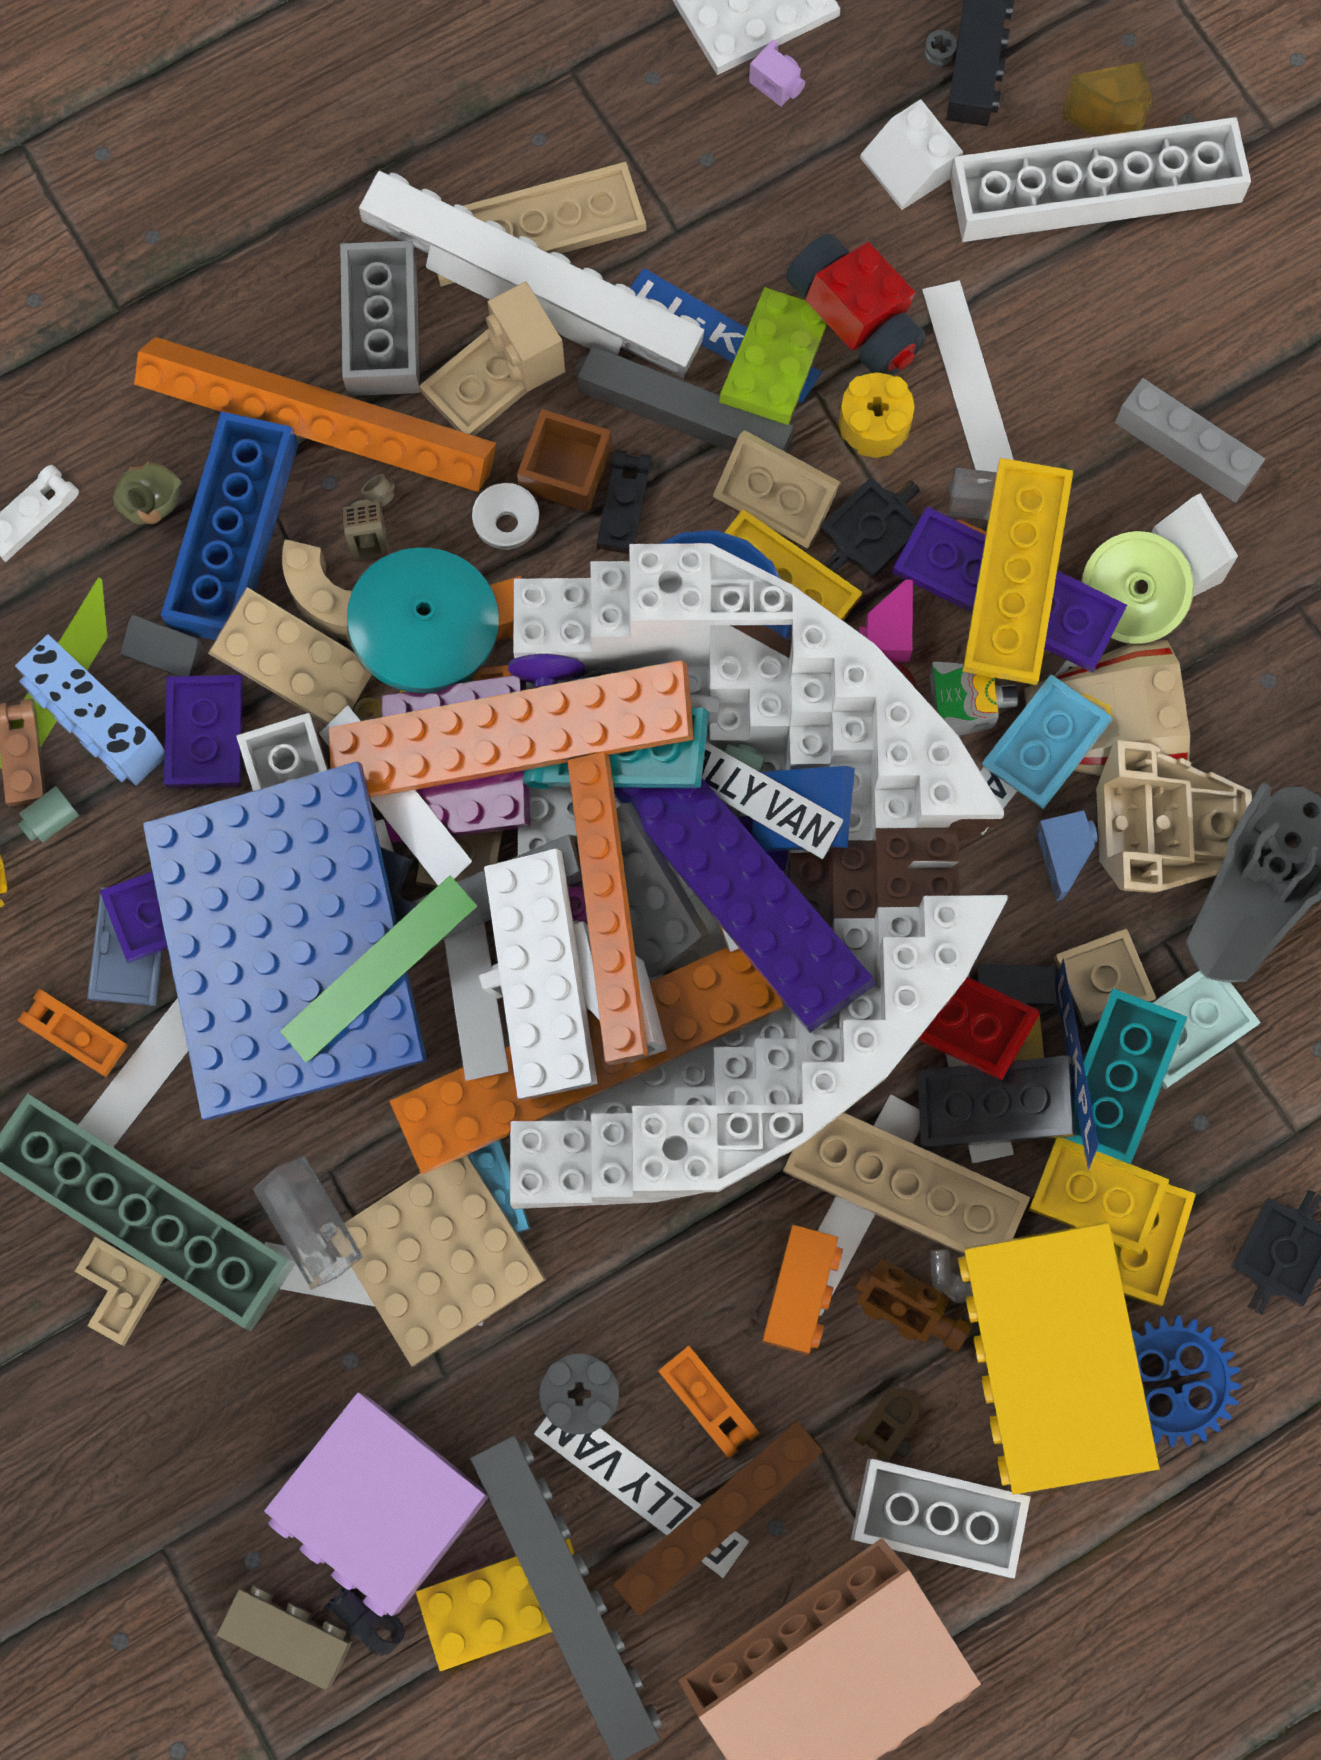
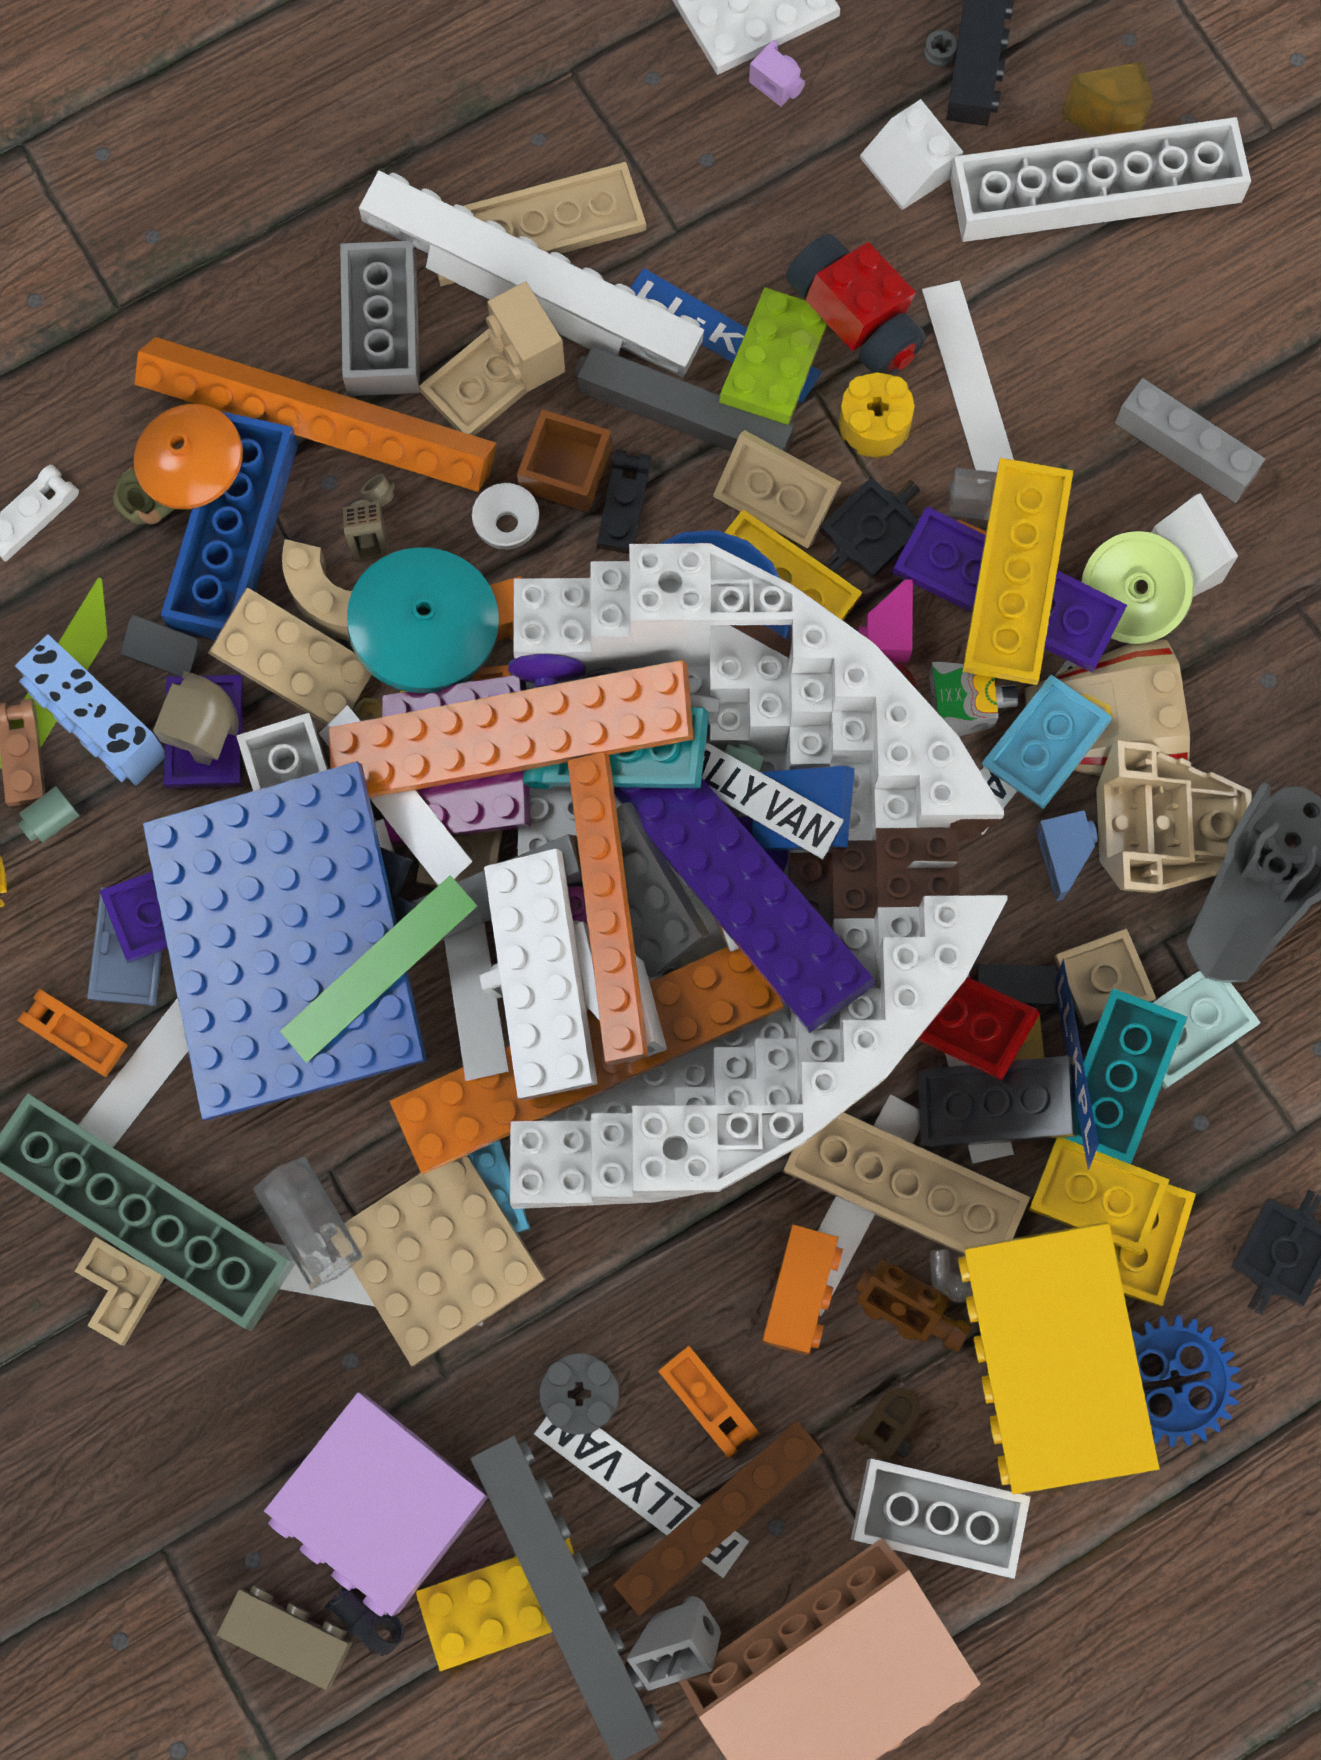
(197, 718): none -> dark tan brick
(199, 468): none -> orange dish
(676, 1645): none -> light grey torso

